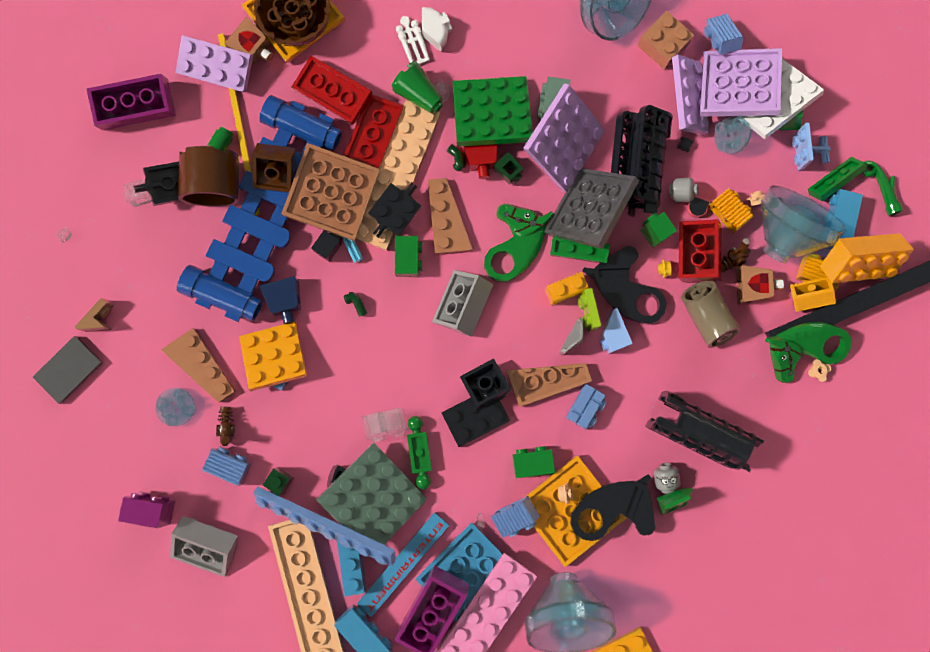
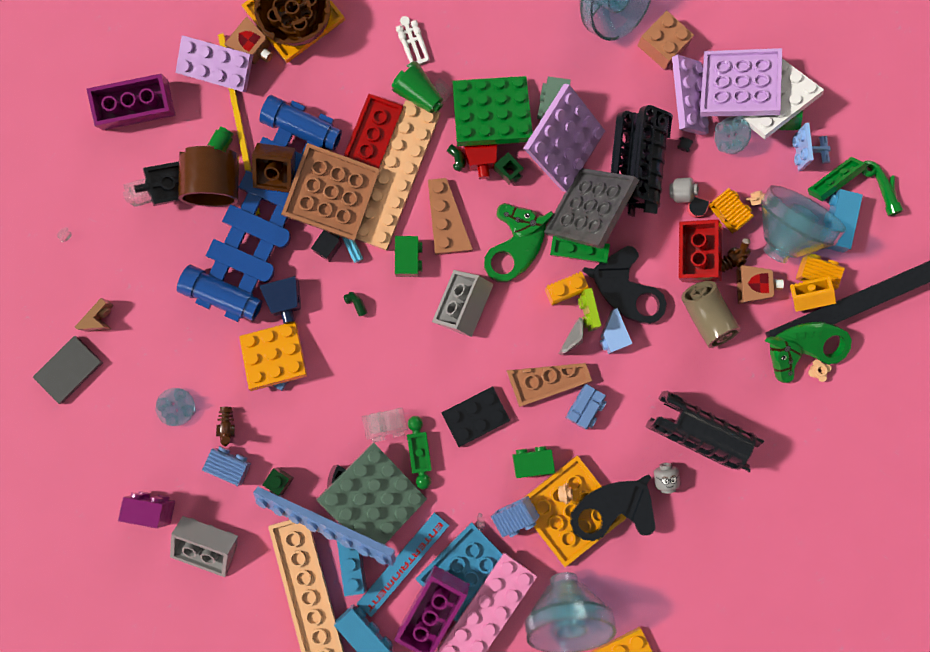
(197, 361): nougat wing -> none
(332, 90): red plate -> none
(394, 209): black plate -> none
(435, 27): white piece -> none
(486, 384): black slope -> none
(657, 229): green brick -> none
(664, 268): yellow plate -> none
(674, 500): green slope -> none
(723, 34): medium blue brick -> none
(866, 257): light orange brick -> none

